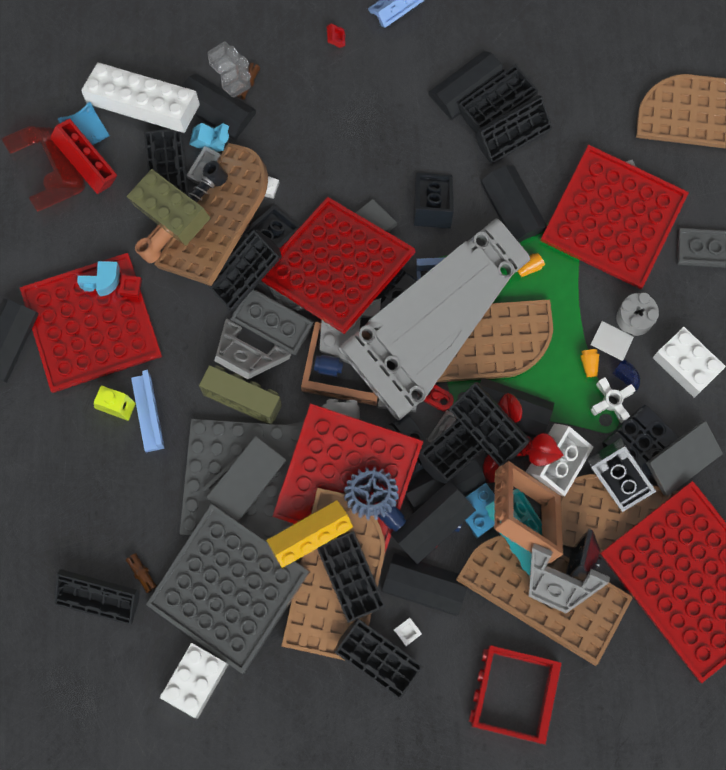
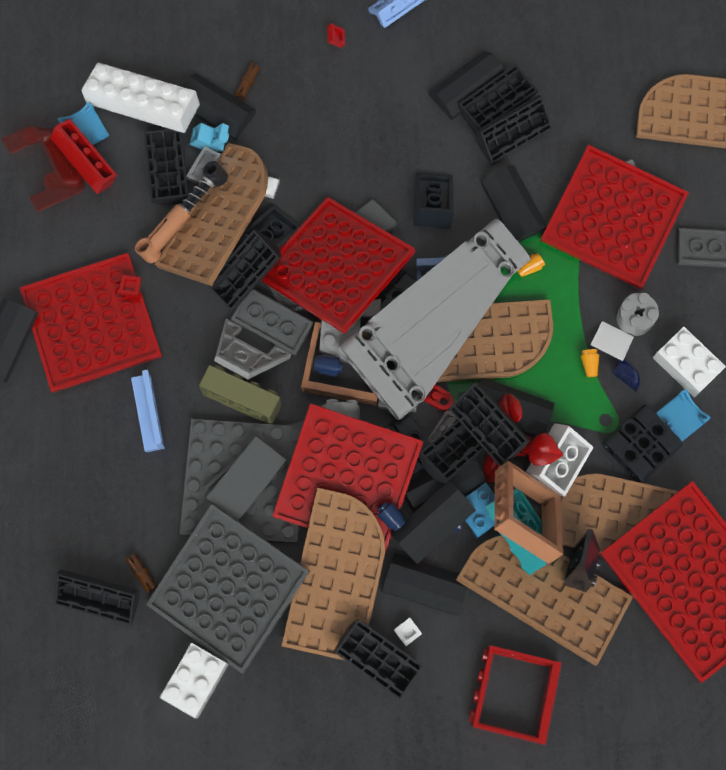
(106, 280): medium azure brick -> none
(113, 401): neon yellow torso -> none
(168, 207): olive brick -> none
(231, 67): clear brick -> none
(309, 533): yellow brick -> none
(350, 576): black piece -> none
(357, 489): sand blue gear -> none
(558, 588): light grey wing -> none
(619, 410): white pin -> none
(621, 475): black slope -> none
(682, 415): none -> dark azure piece
(684, 458): dark grey tile -> none

